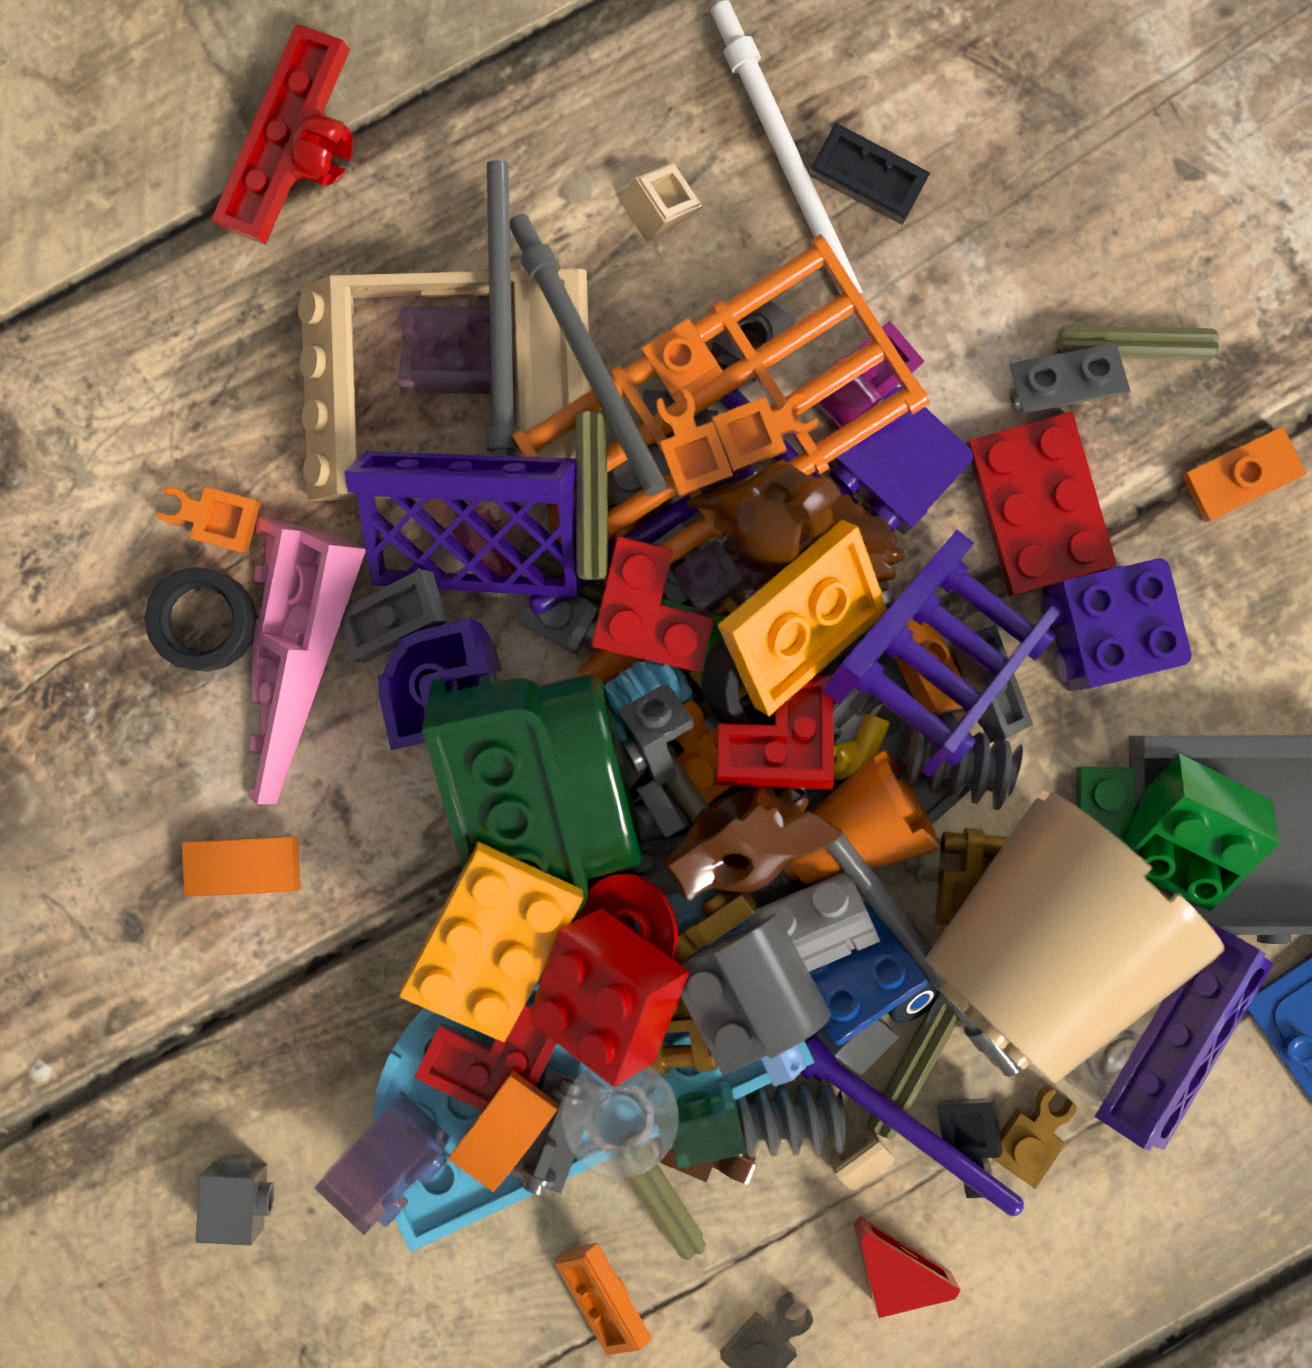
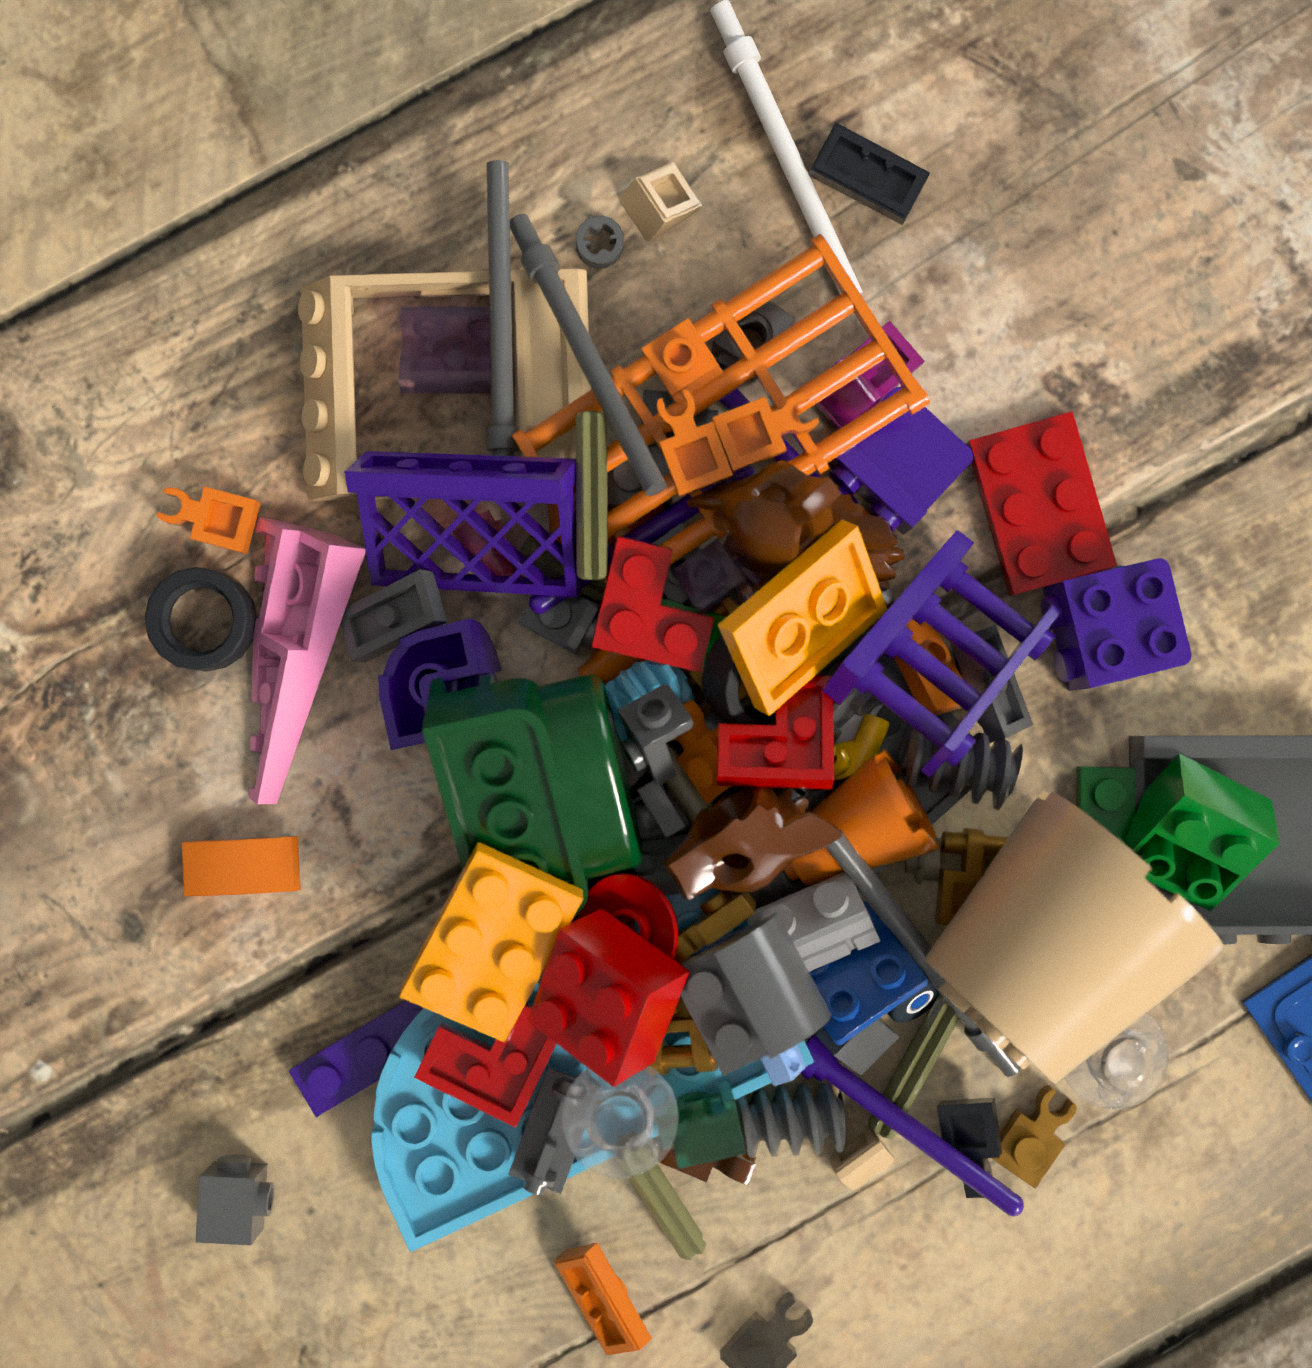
(288, 137): red plate -> none
(352, 1060): none -> dark purple plate
(383, 1163): clear purple brick -> none
(503, 1131): orange slope -> none
(595, 226): none -> dark grey bush
(899, 1275): red slope -> none
(1068, 378): dark grey hinge -> none
(1143, 341): olive axle -> none
(1183, 1045): dark purple fence -> none
(1243, 474): orange plate -> none

